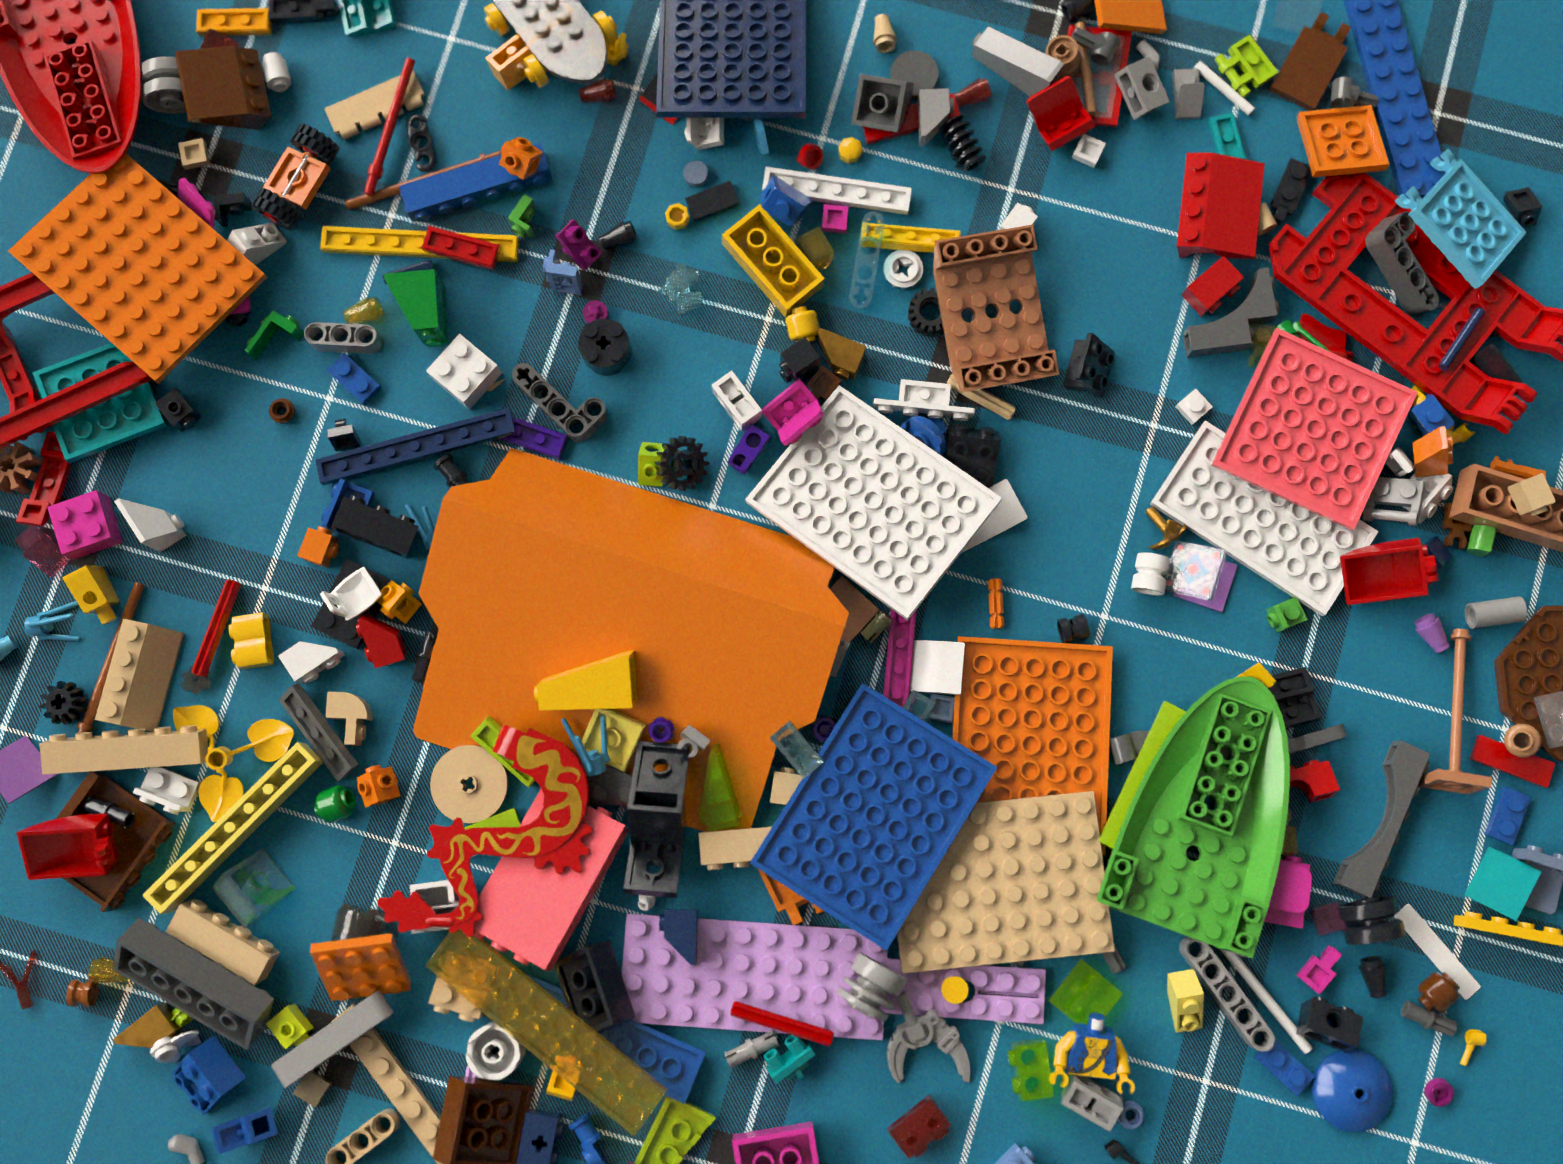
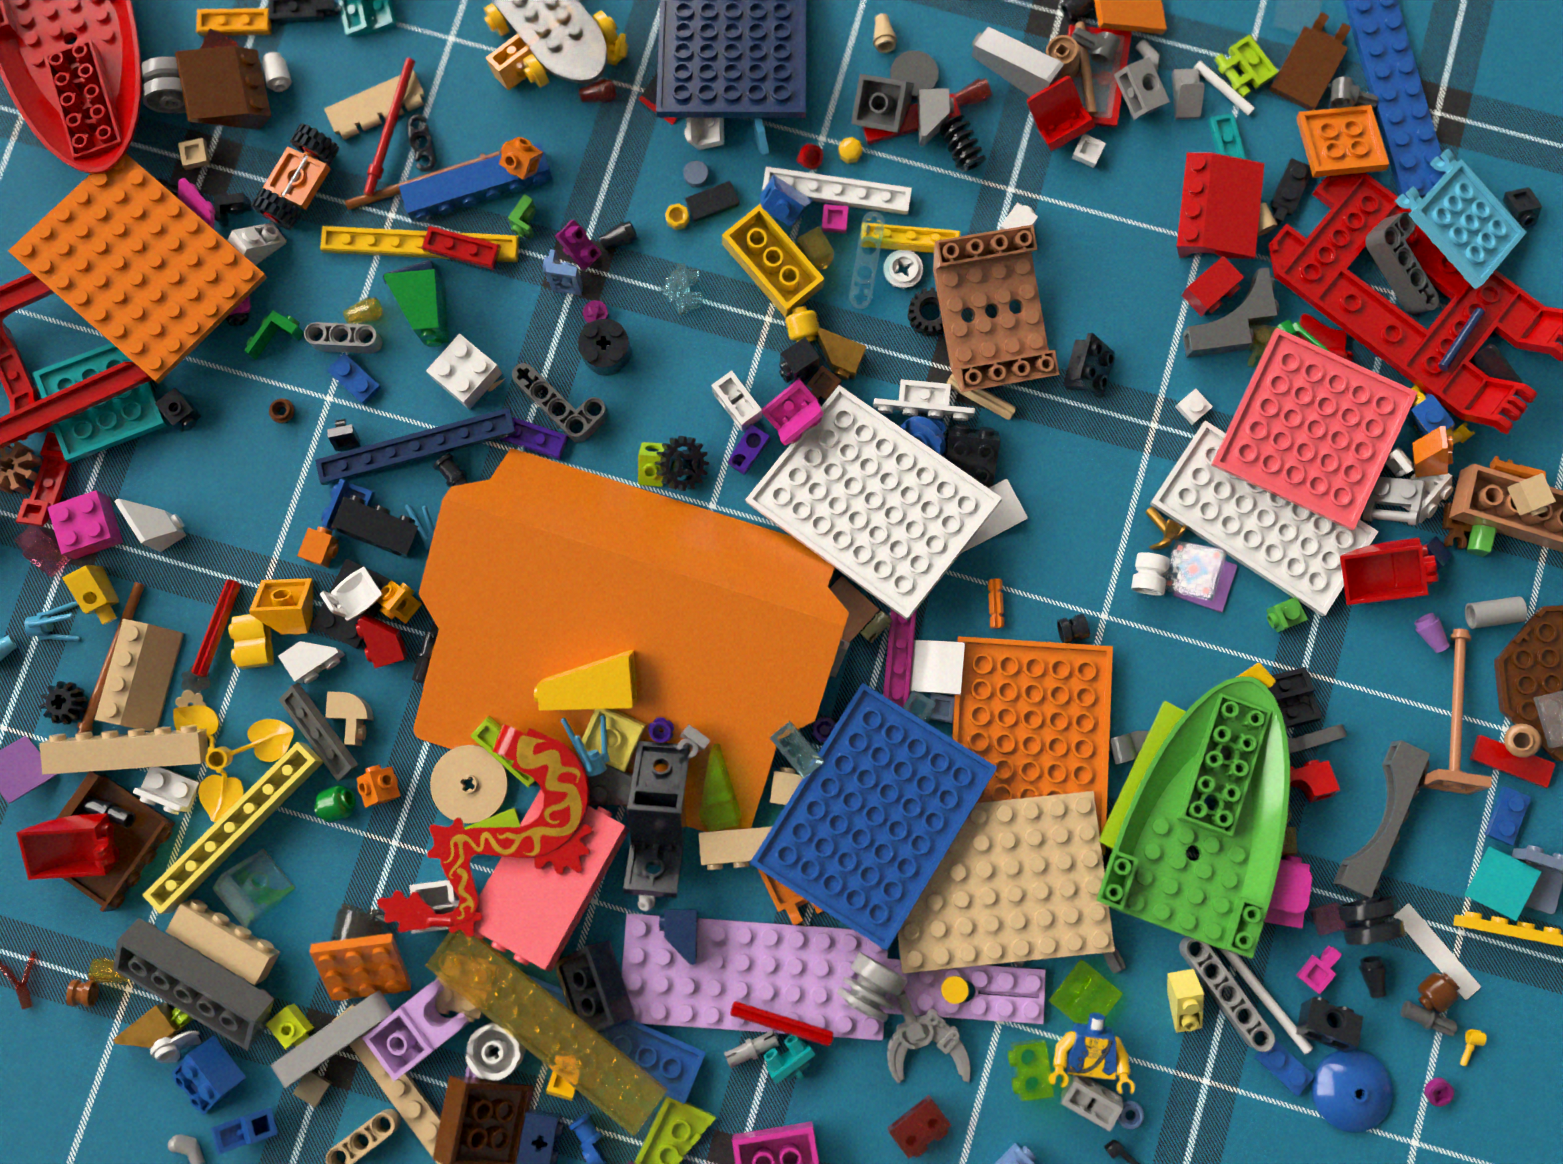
(189, 696): none -> tan plant
(284, 605): none -> light orange slope
(412, 1032): none -> lavender brick

